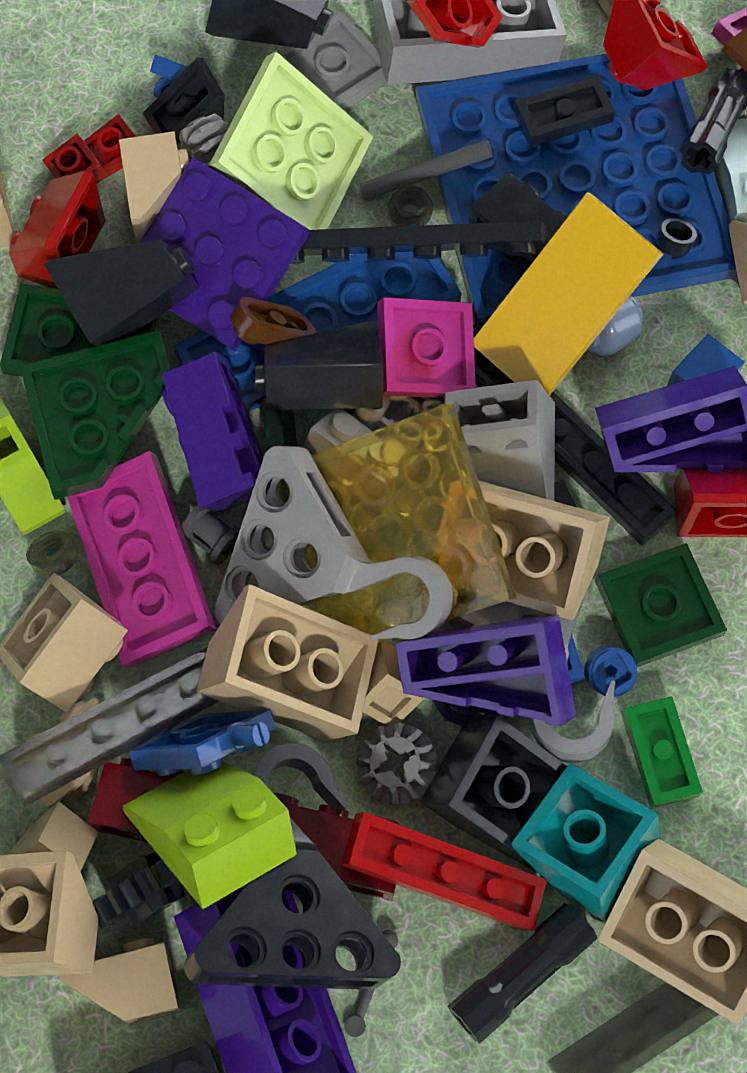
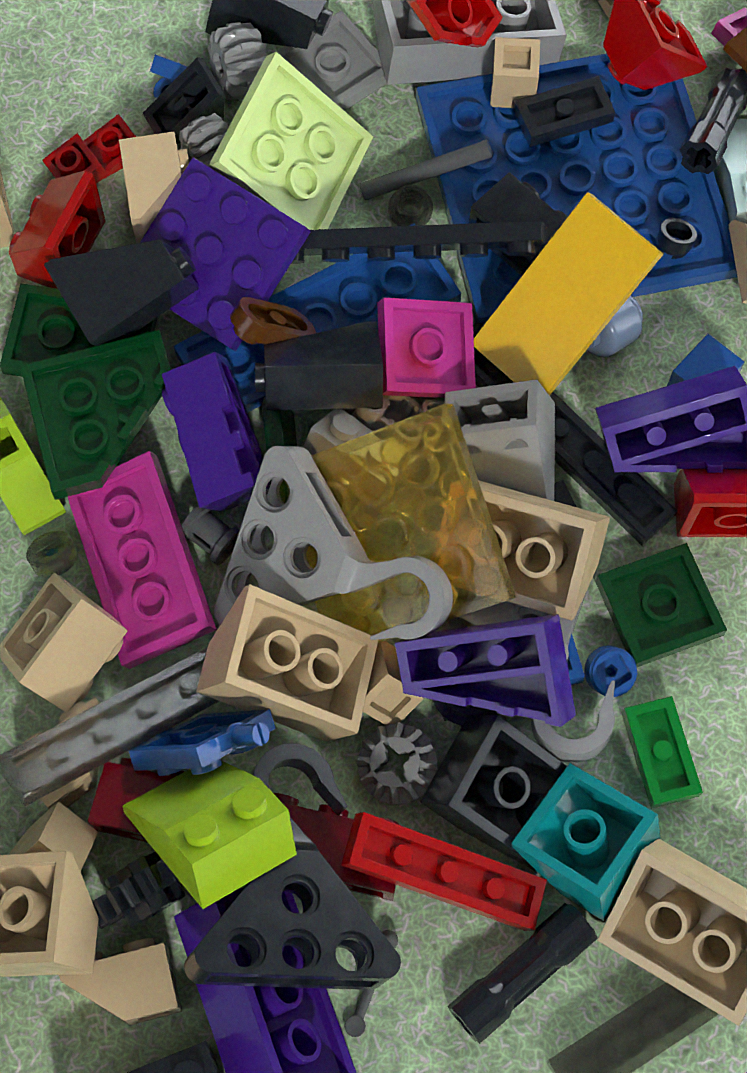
(236, 58): none -> light grey gear
(514, 70): none -> tan panel

